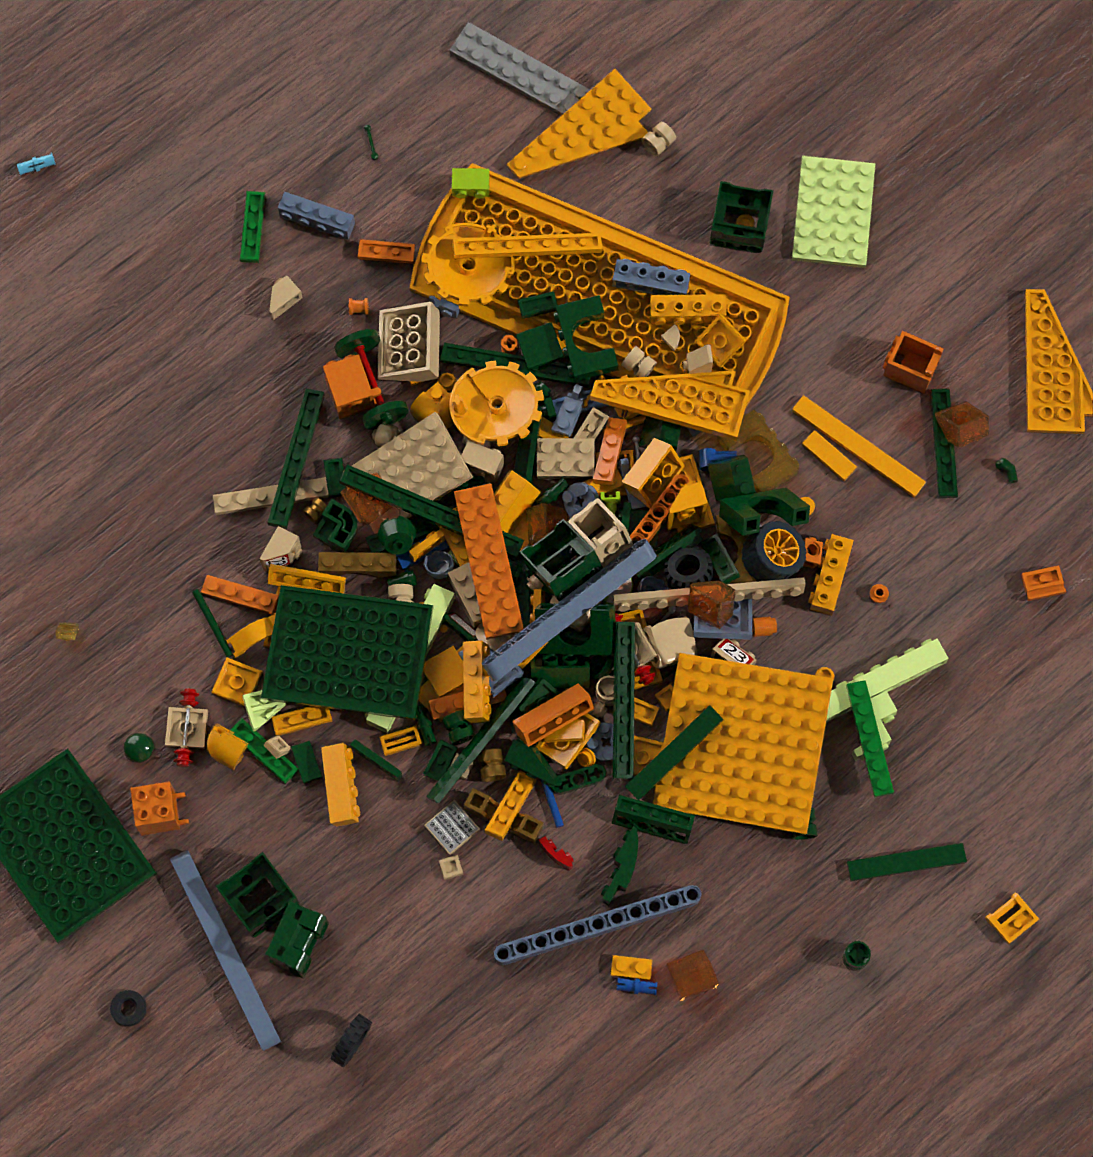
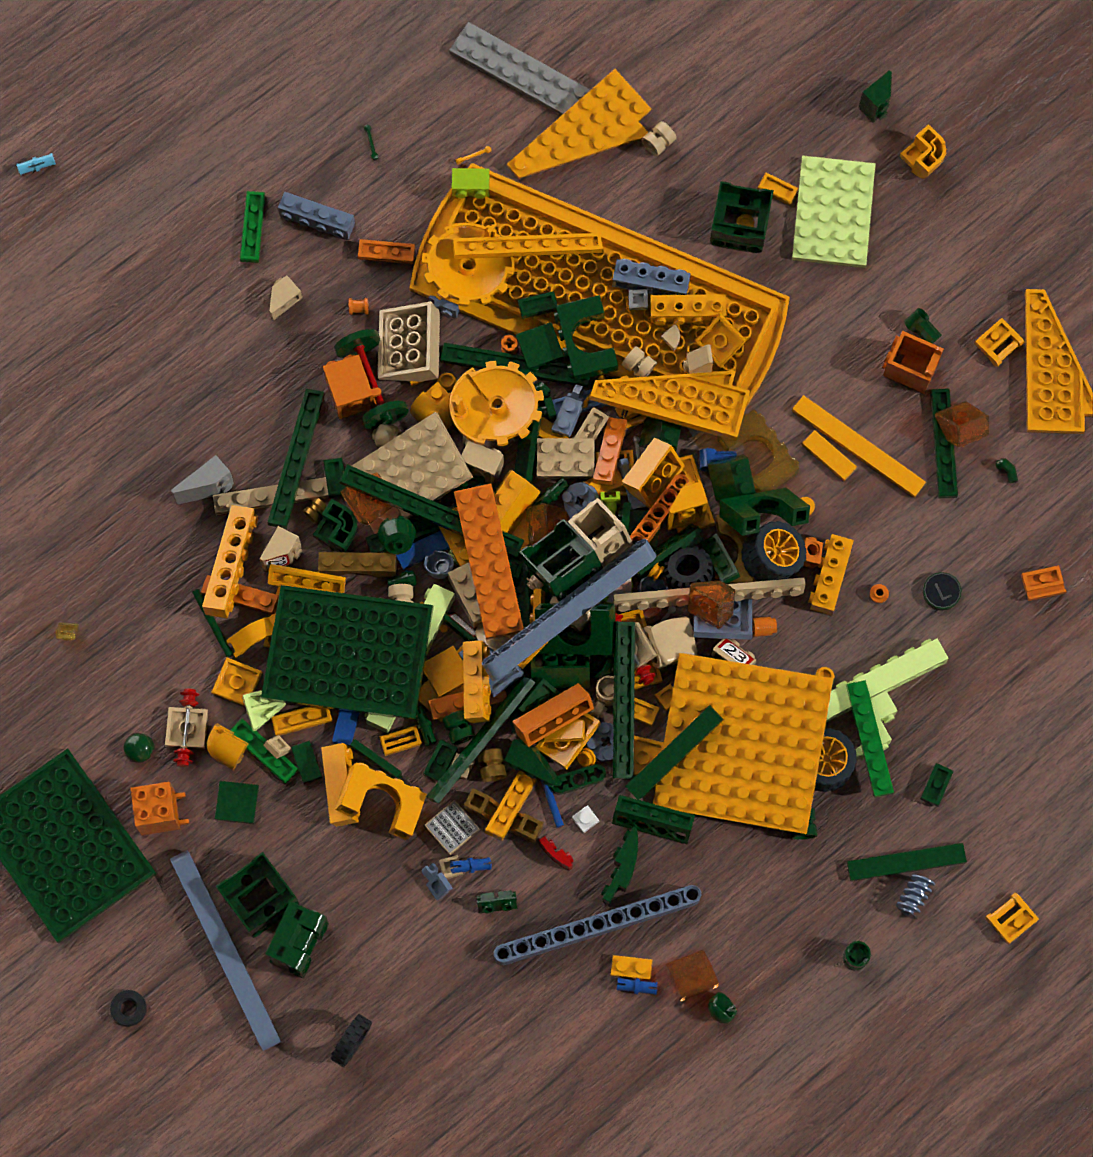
(204, 483): none -> light grey slope
(236, 802): none -> dark green tile
(238, 517): none -> light orange brick
(345, 727): none -> blue tile
(407, 798): none -> light orange arch
(432, 540): light orange plate -> none
(437, 882): none -> sand blue plate
(470, 865): none -> blue pin
(487, 149): none -> light orange hinge
(505, 902): none -> dark green hinge
(585, 819): none -> white plate
(638, 300): none -> light grey plate
(655, 571): none -> light orange bush
(721, 1008): none -> dark green hair
(782, 190): none -> light orange tile
(835, 762): none -> wheel
(876, 98): none -> dark green slope
(913, 895): none -> sand blue piece
(920, 323): none -> dark green piece
(925, 152): none -> light orange brick
(936, 784): none -> dark green plate
(942, 591): none -> black tile
(995, 337): none -> light orange plate

